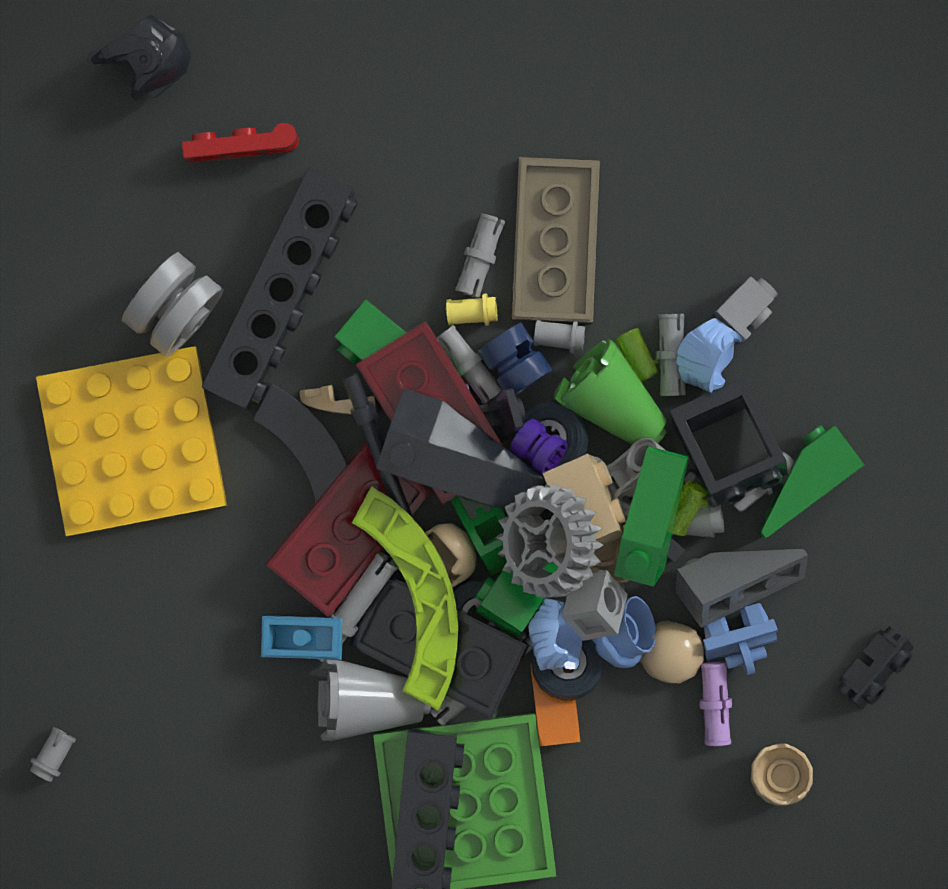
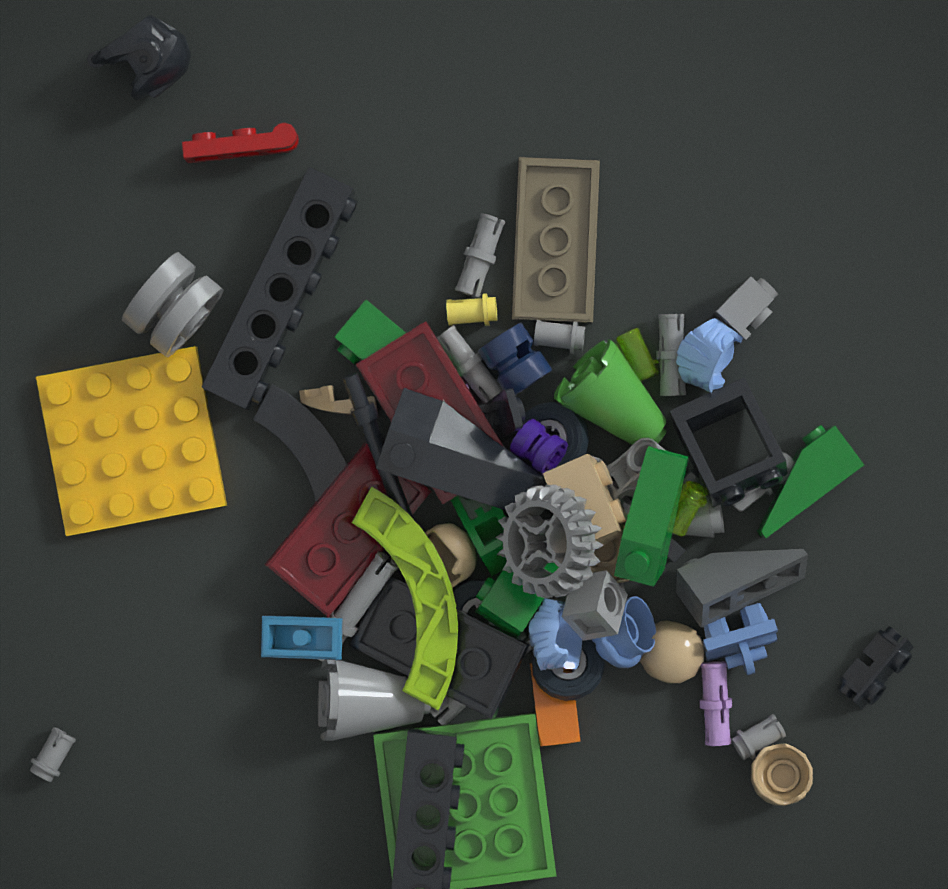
(758, 737): none -> light grey pin

